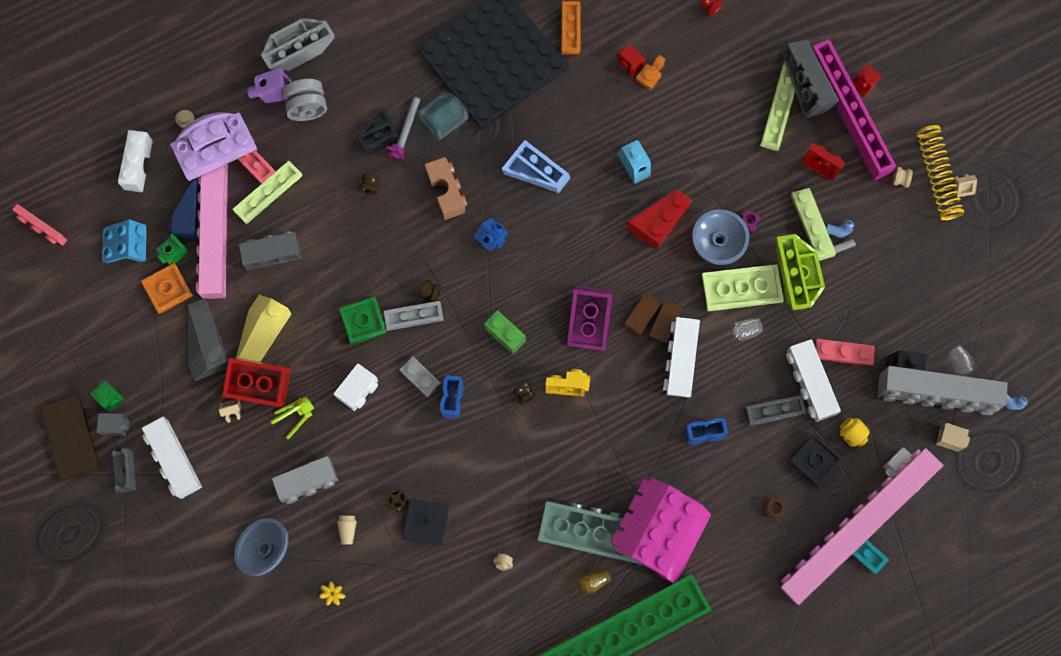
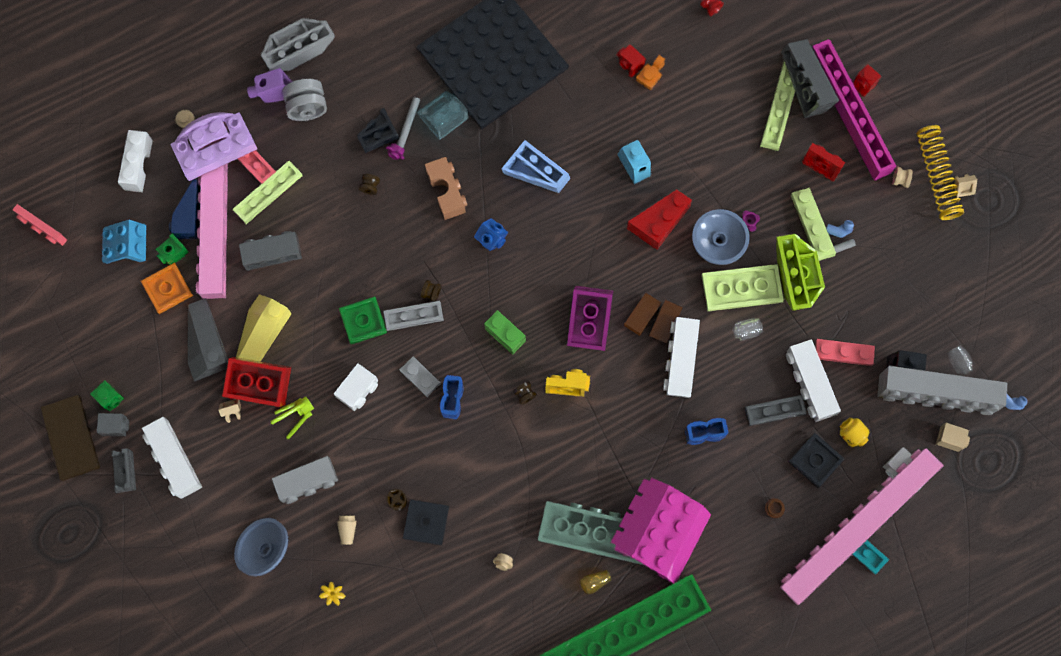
(570, 27): orange plate -> none

